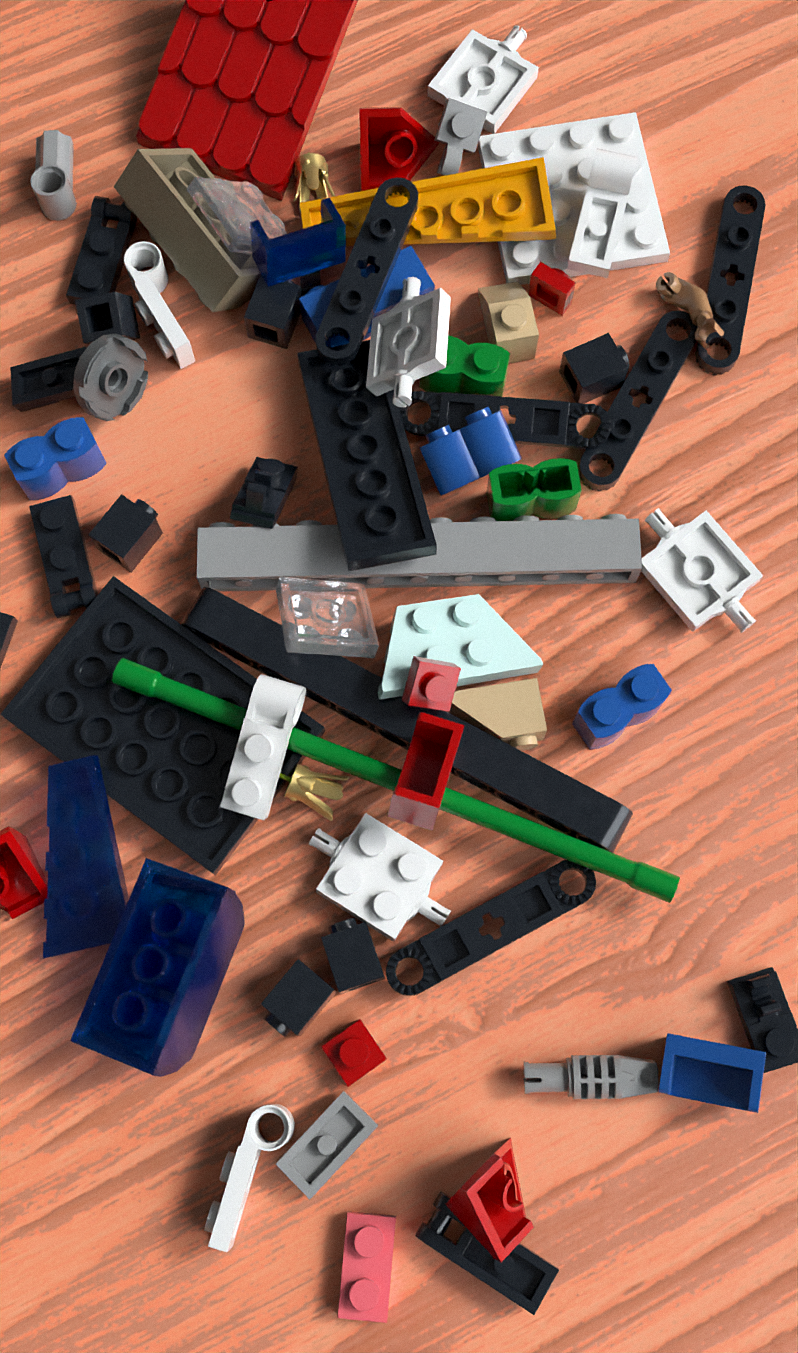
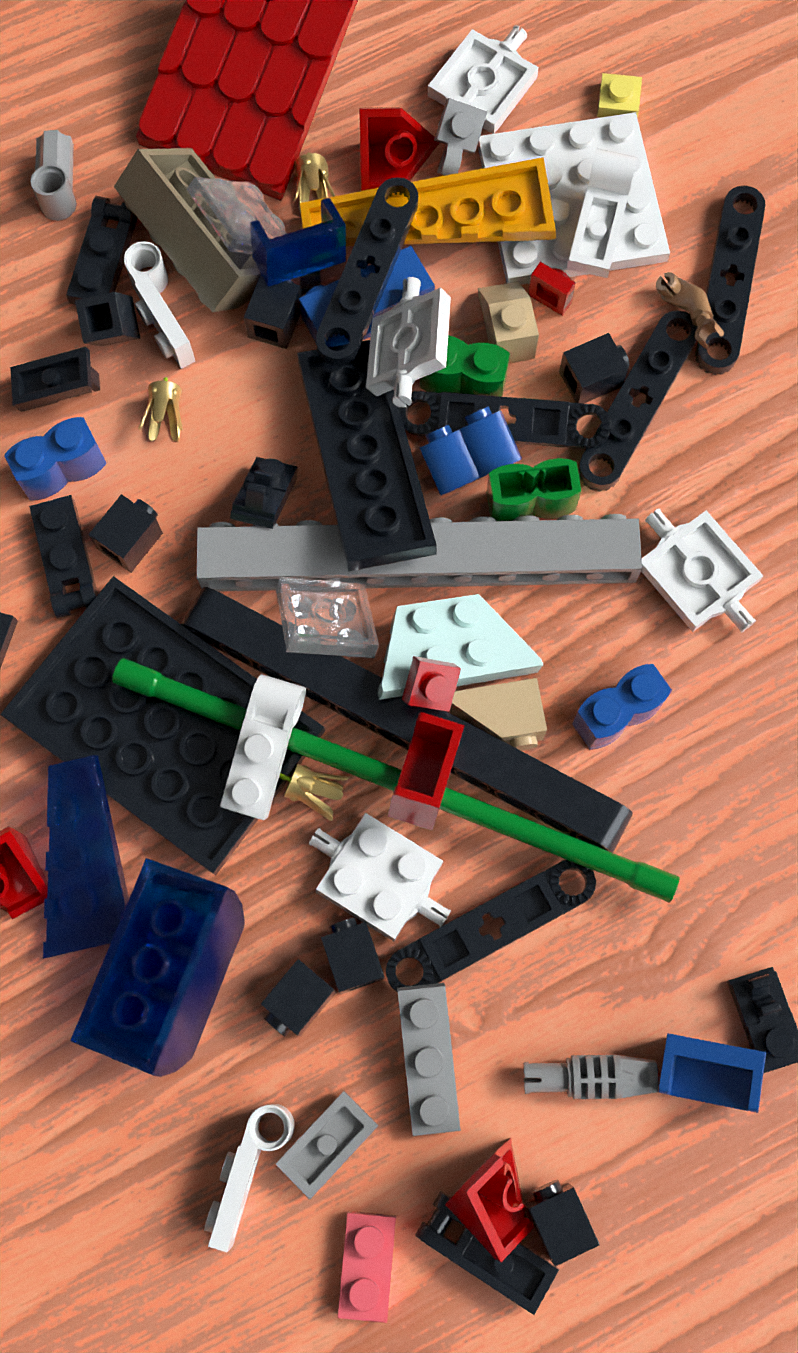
(110, 377): dark grey plate -> none
(163, 397): none -> pearl gold piece
(354, 1053): red plate -> none
(428, 1059): none -> light grey plate
(561, 1222): none -> black brick
(619, 95): none -> light yellow plate

